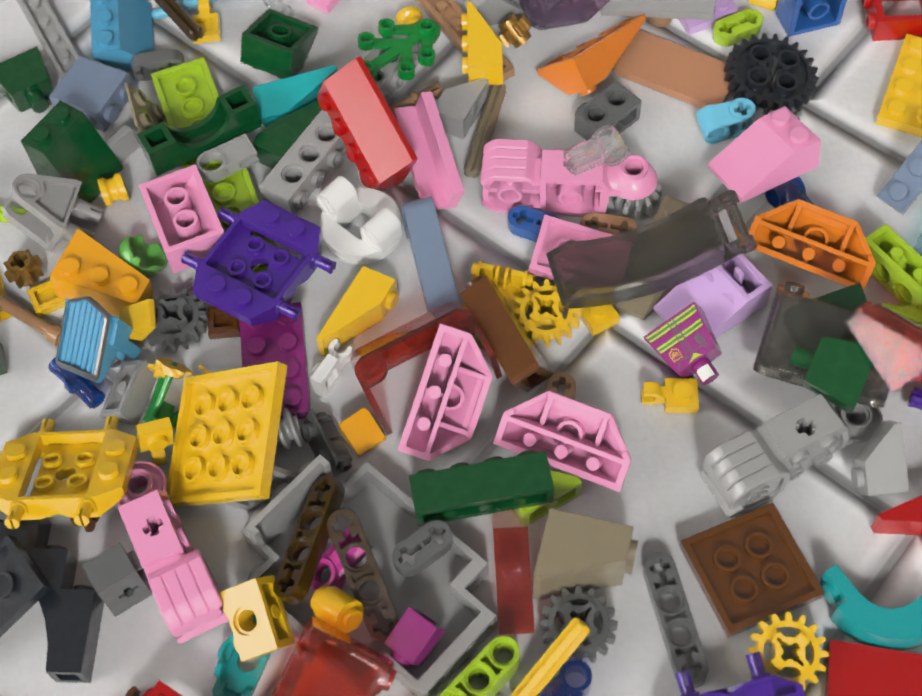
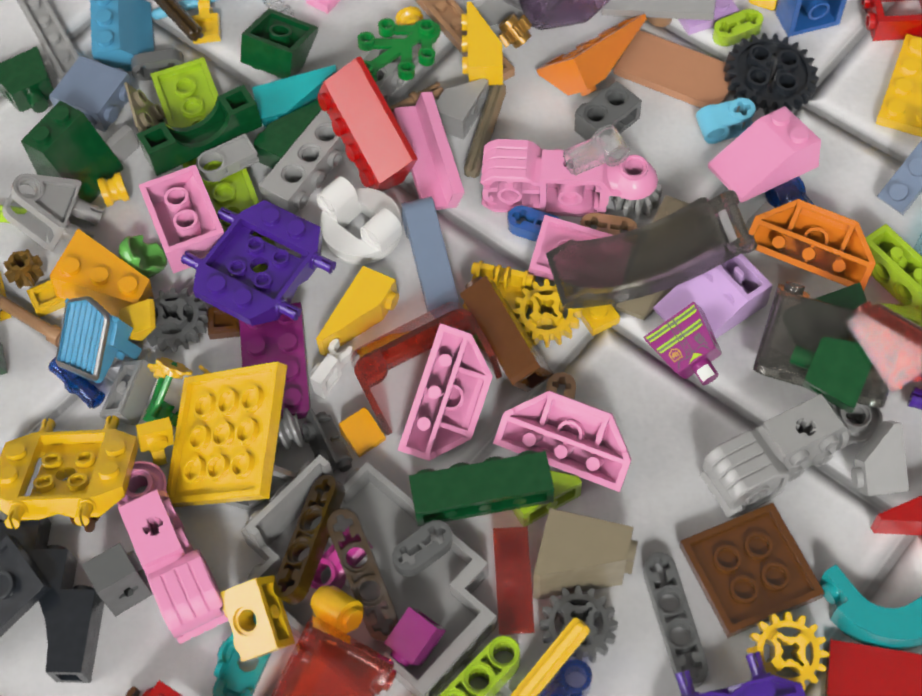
(676, 394): yellow plate -> none

